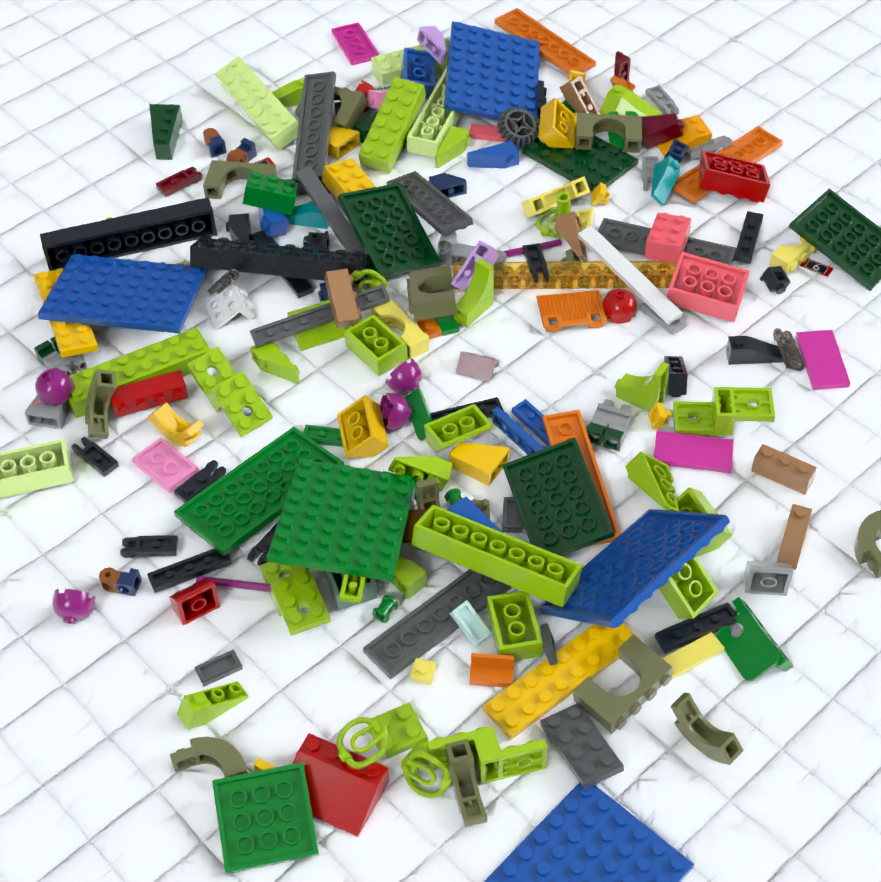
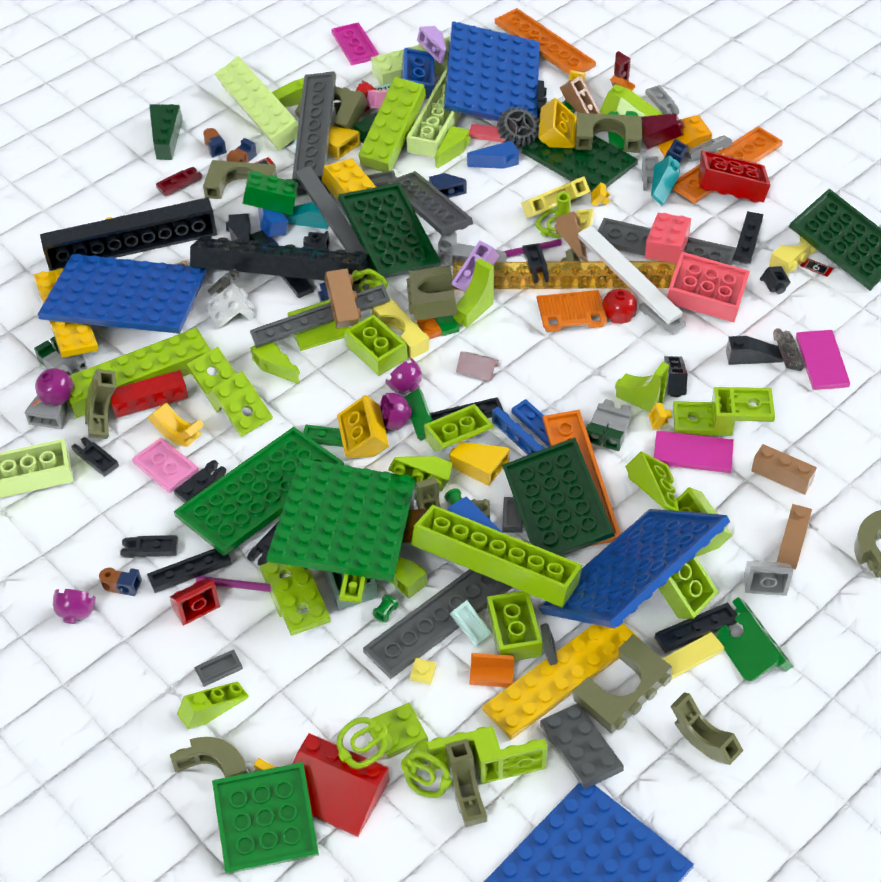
(380, 179): none -> dark grey tile

